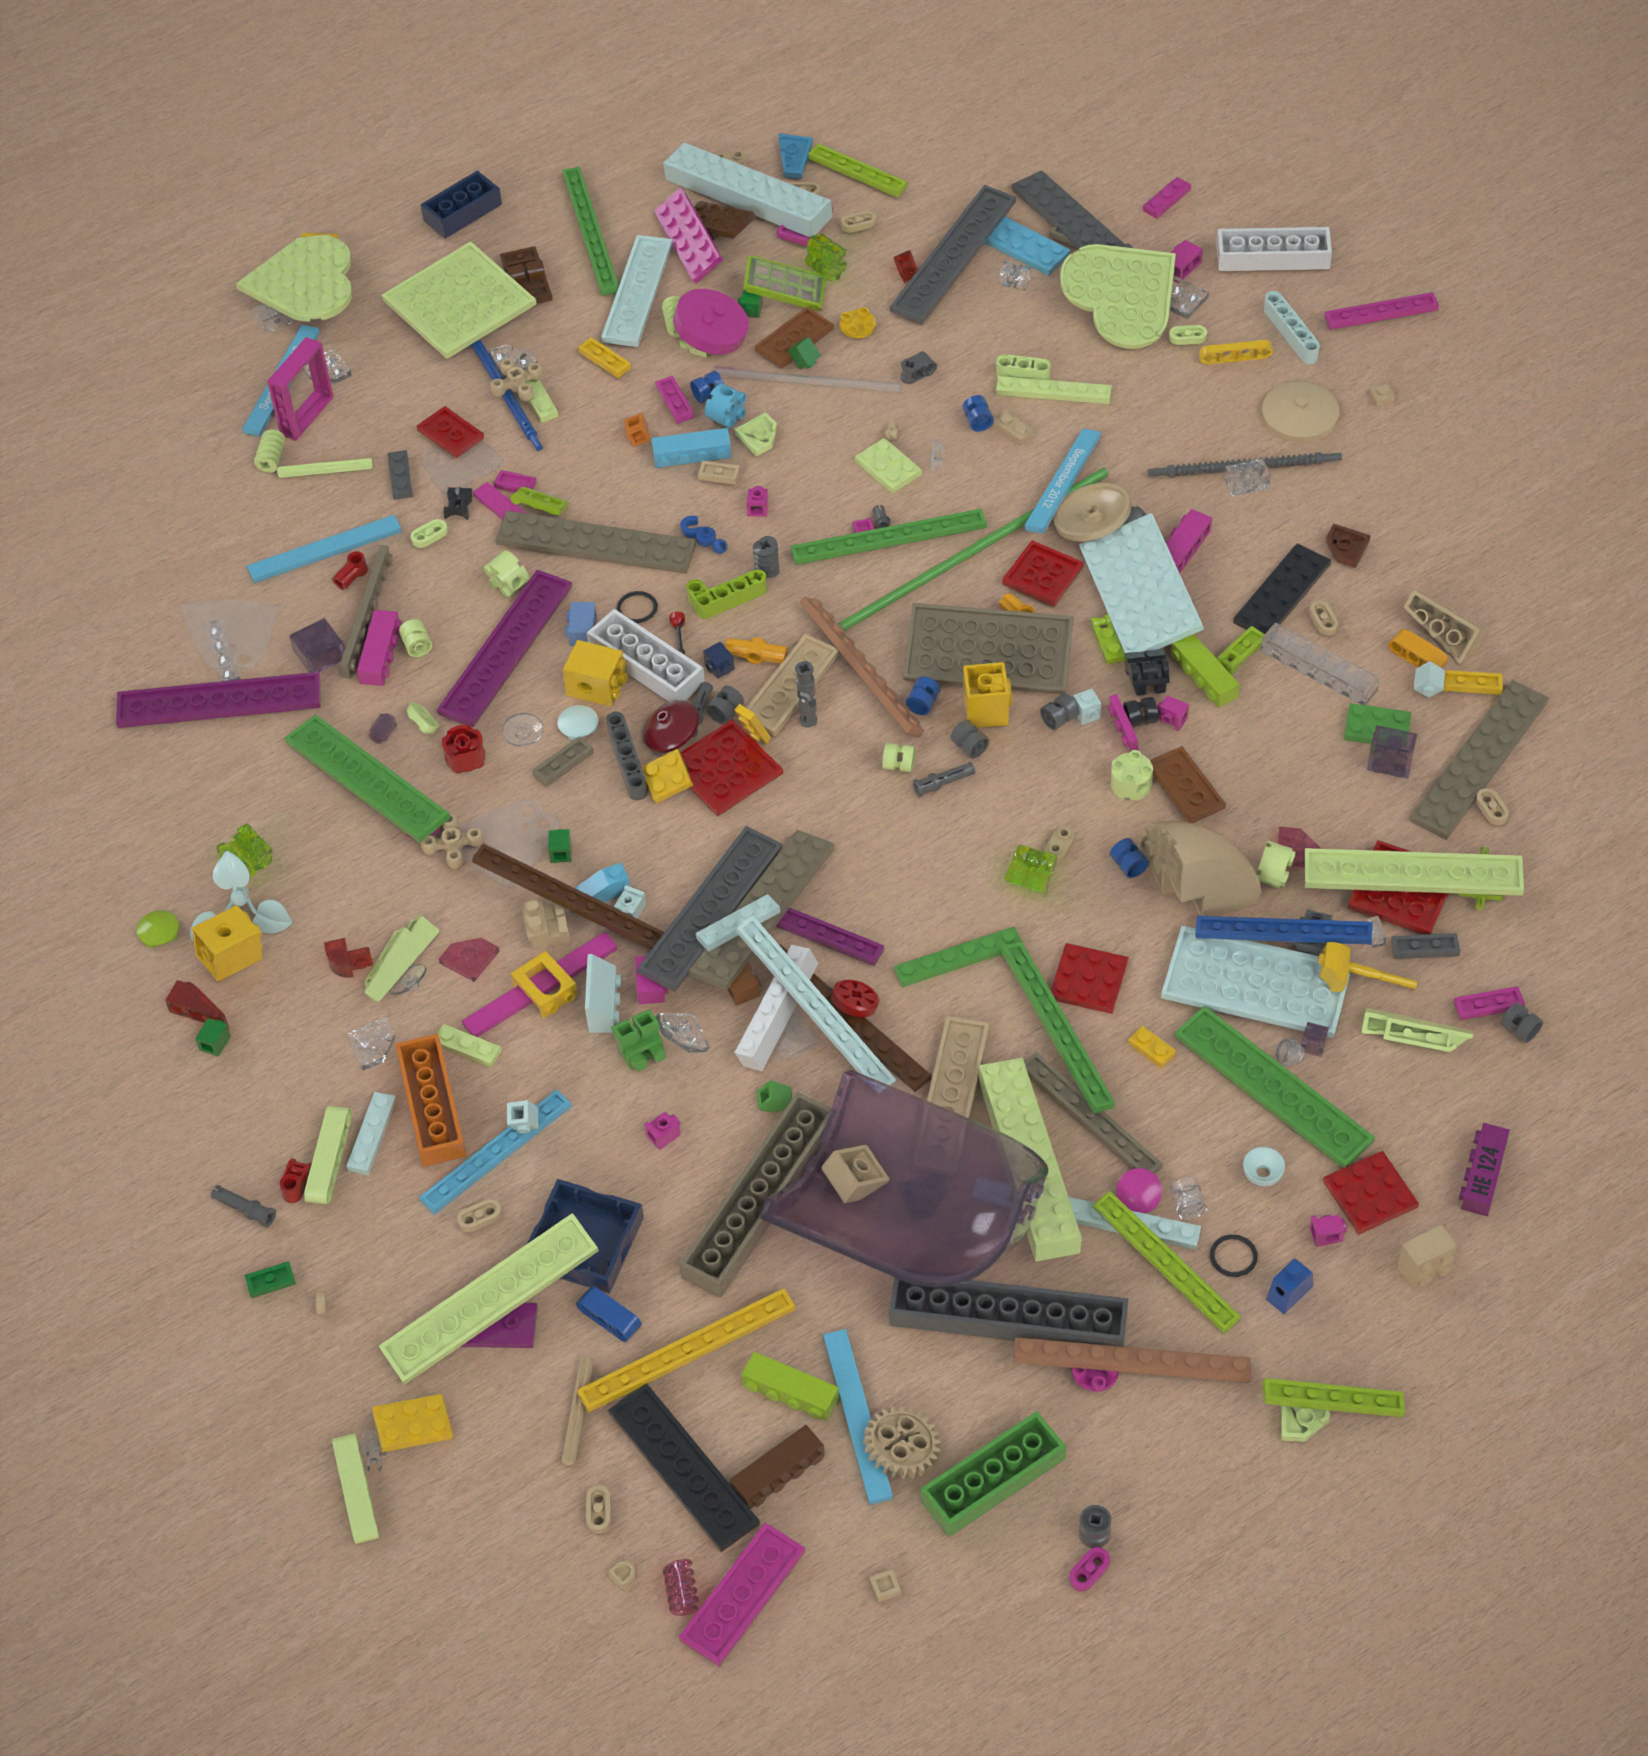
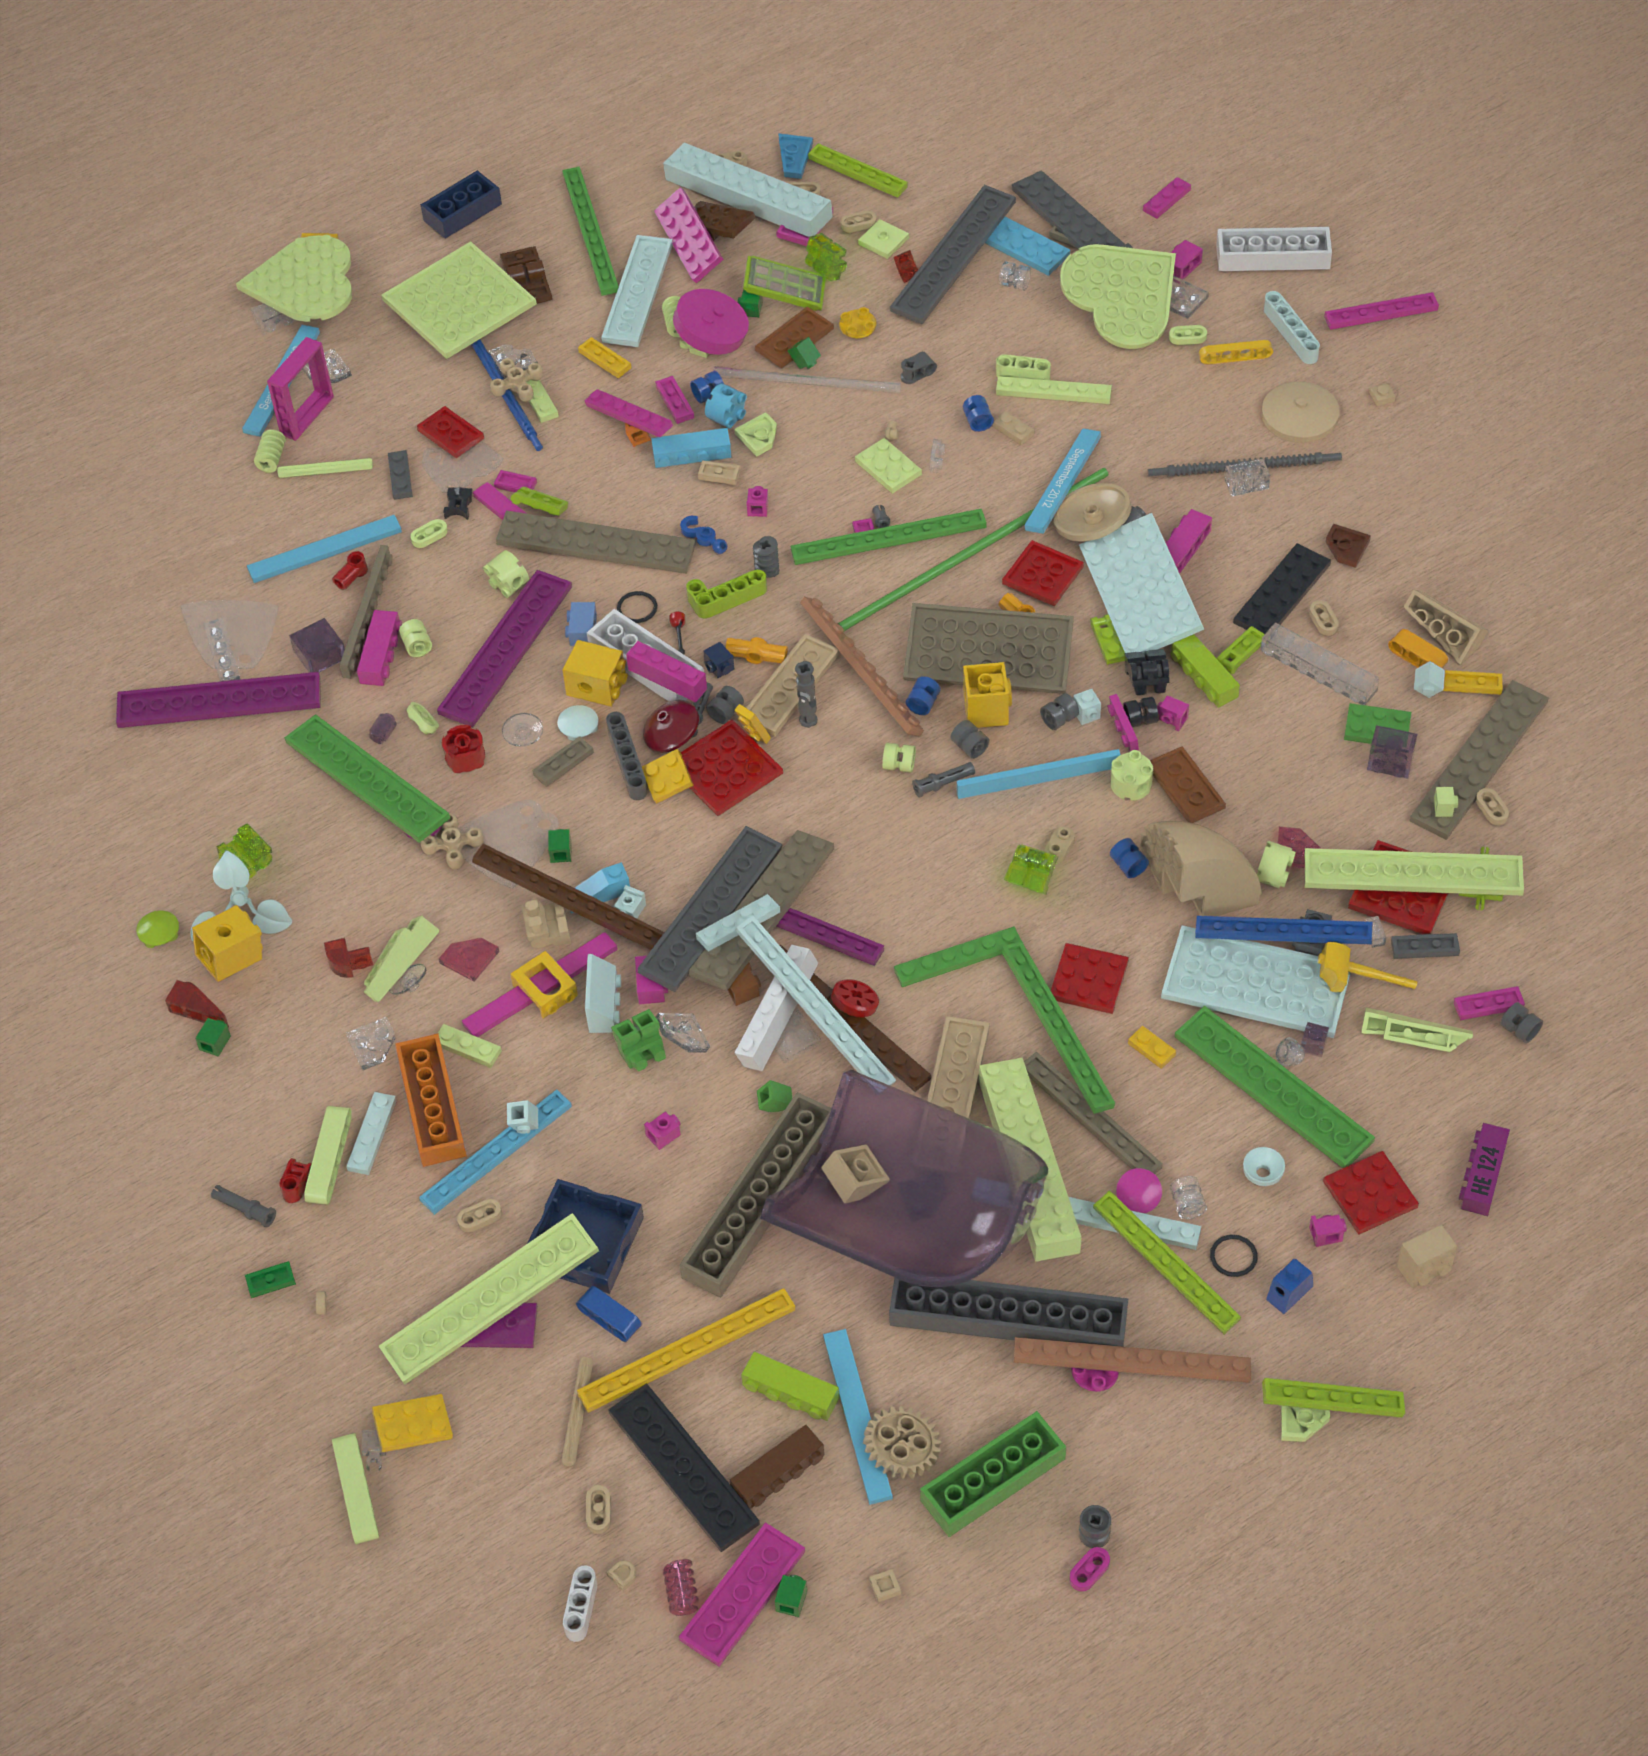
(580, 1614): none -> white beam
(628, 413): none -> dark pink plate
(666, 671): none -> dark pink brick
(791, 1595): none -> green brick
(883, 239): none -> yellowish green plate
(1036, 774): none -> medium azure tile
(1445, 801): none -> yellowish green plate

